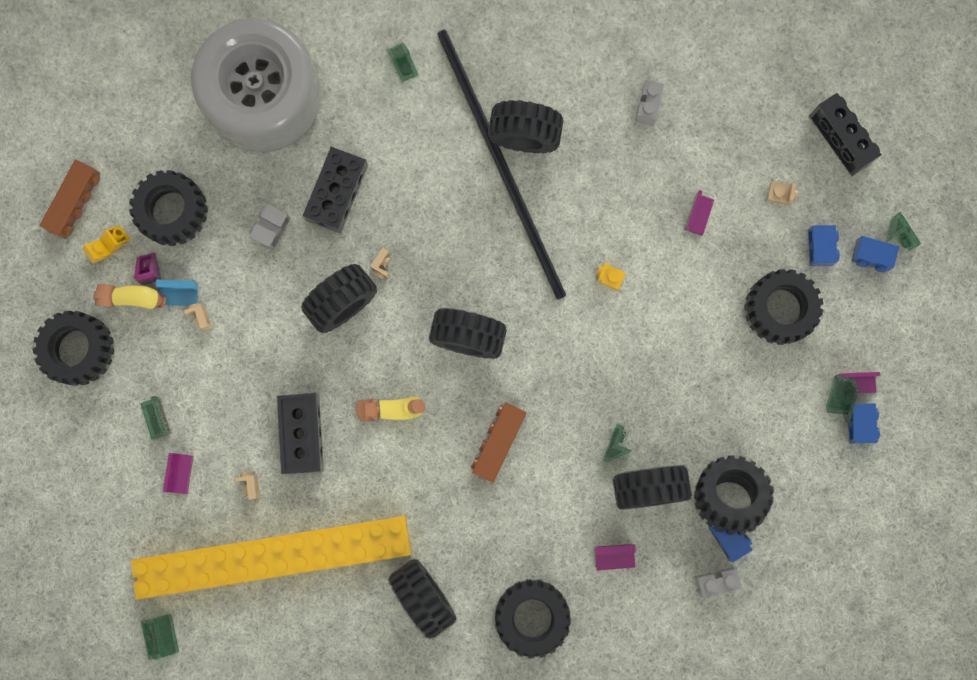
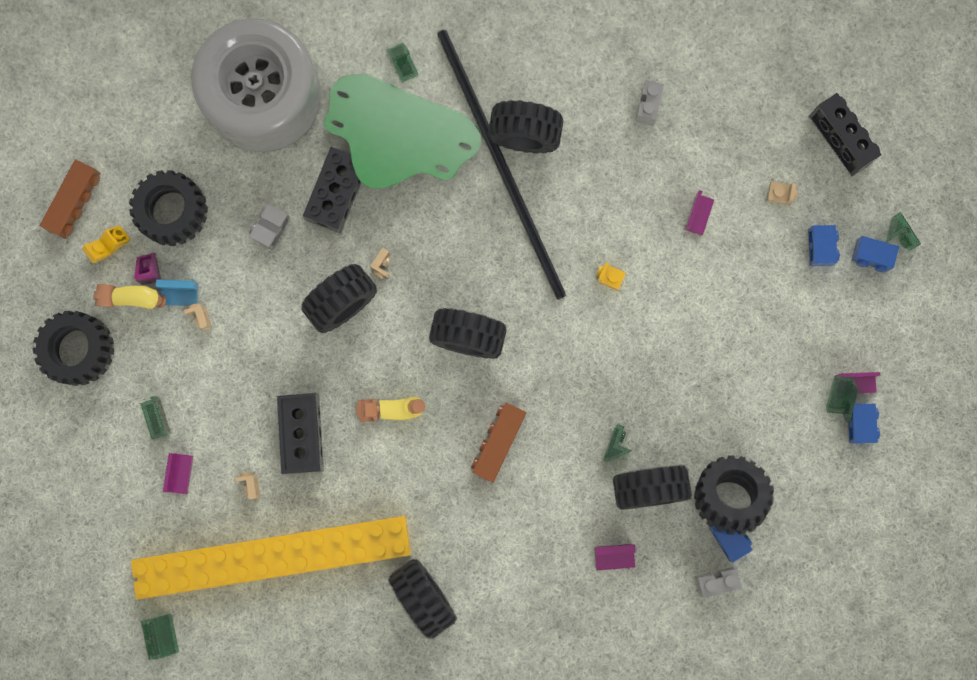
(397, 132): none -> piece
(542, 644): black tyre -> none
(804, 293): black tyre -> none

